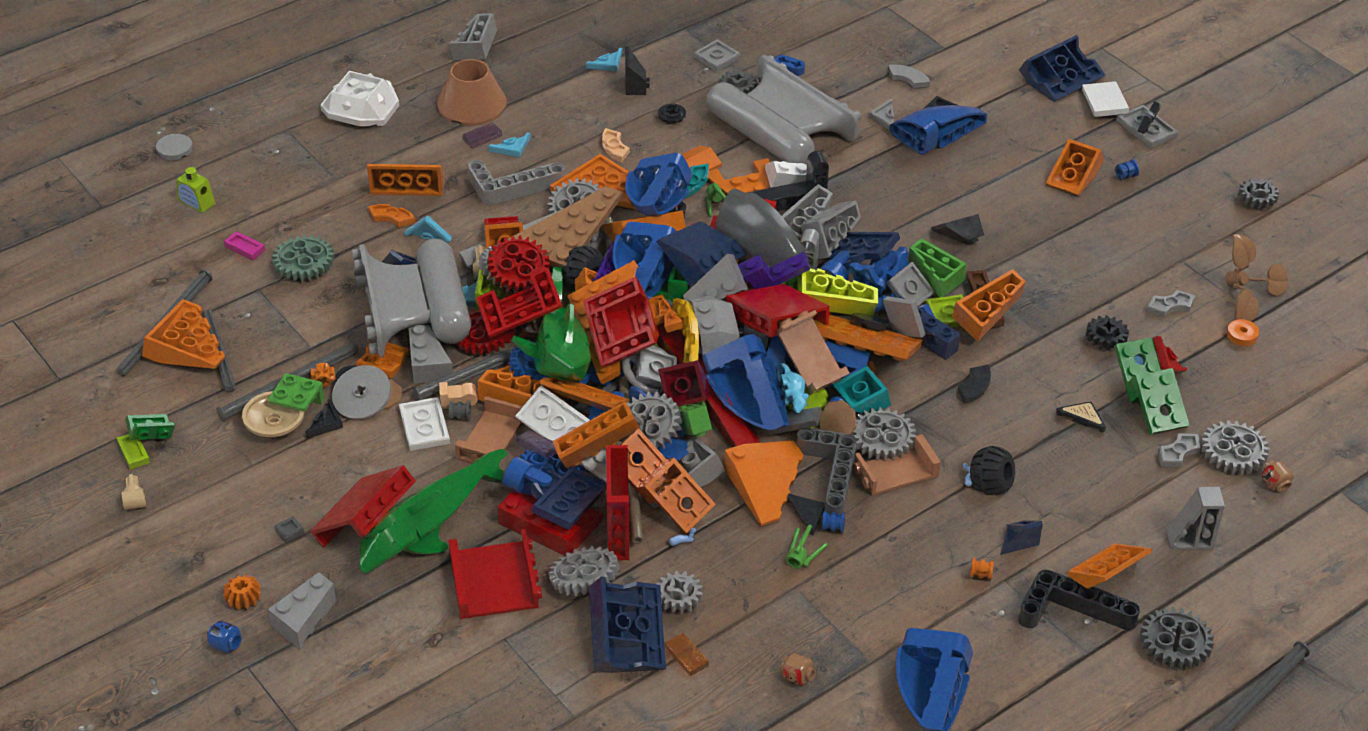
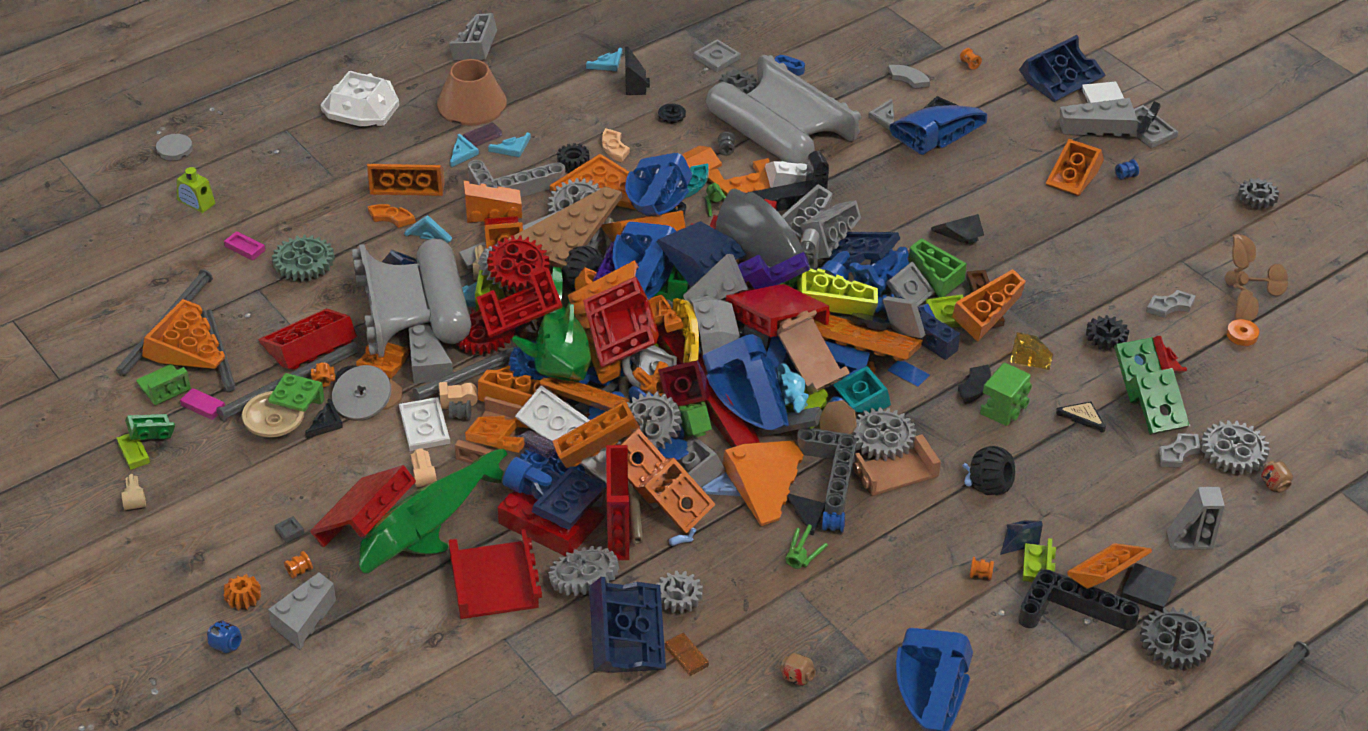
(164, 383): none -> bright green bracket
(201, 403): none -> dark pink tile
(298, 565): none -> orange bush
(309, 338): none -> red slope
(423, 471): none -> light nougat piece
(462, 151): none -> medium azure tile
(491, 202): none -> orange wedge
(496, 432): none -> orange wing
(572, 156): none -> black tyre
(650, 383): none -> orange axle
(721, 486): none -> light blue tile
(726, 143): none -> dark grey bush
(908, 372): none -> blue sticker
(970, 58): none -> orange bush
(1008, 394): none -> bright green piece
(1031, 352): none -> clear yellow slope
(1037, 559): none -> lime bracket
(1099, 118): none -> light grey wedge
(1149, 587): none -> black tile

